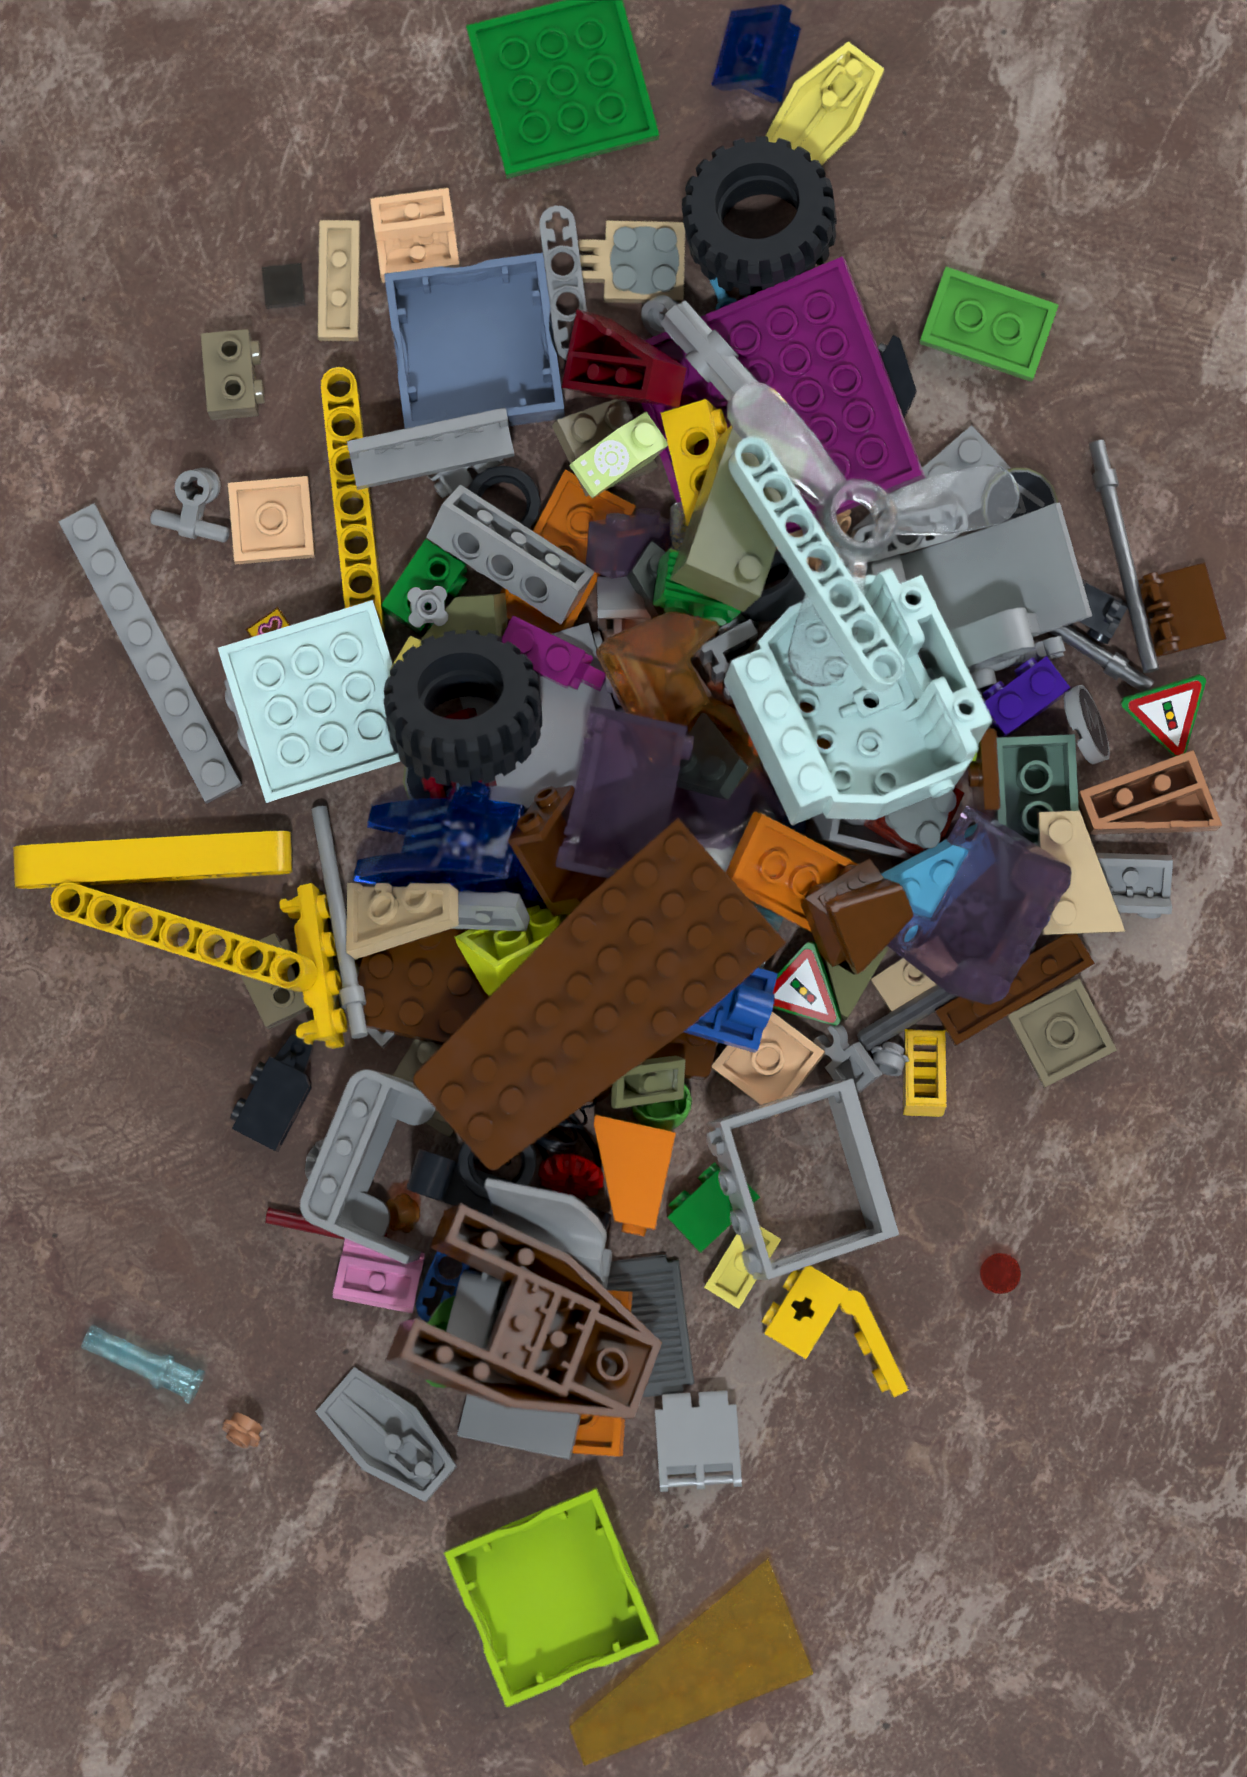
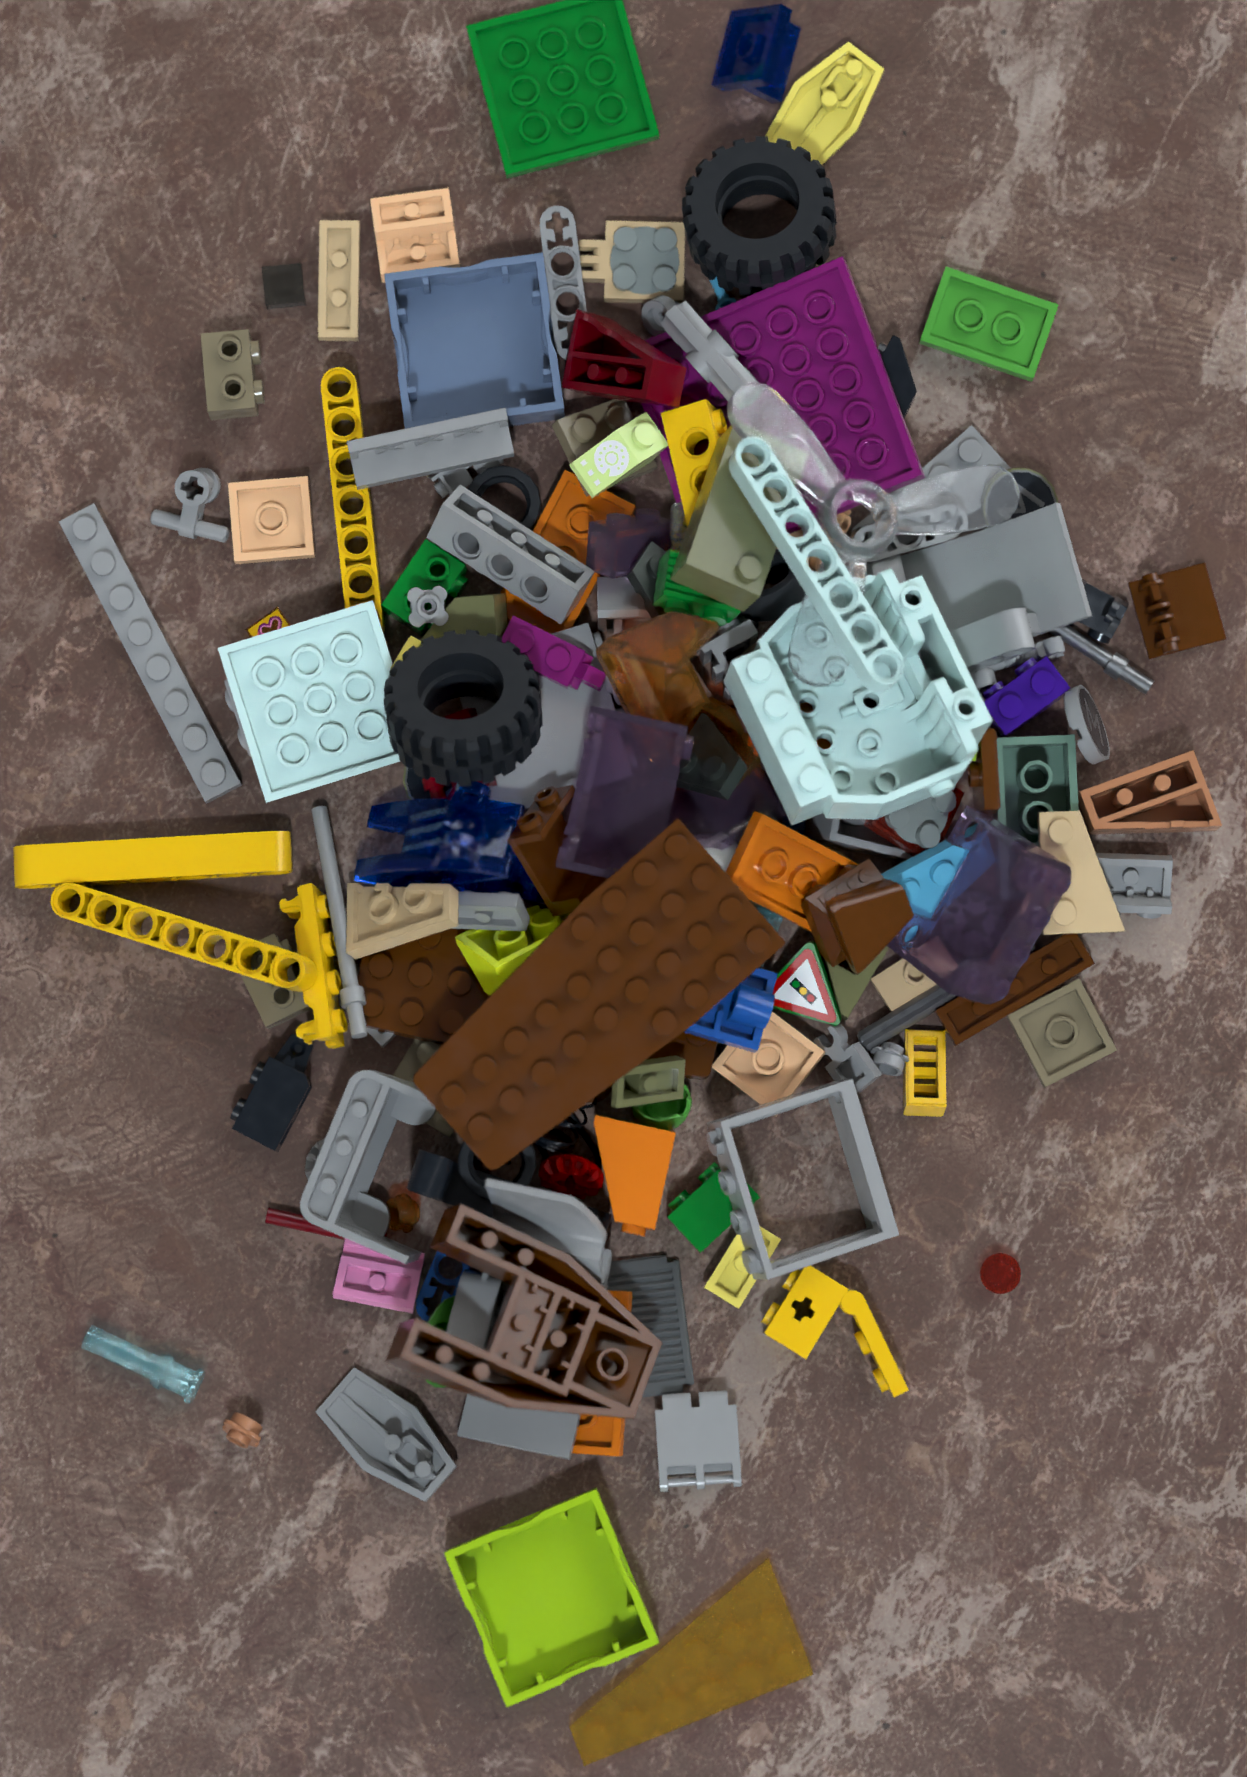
(1105, 482): flat silver bar -> none
(1168, 711): piece -> none

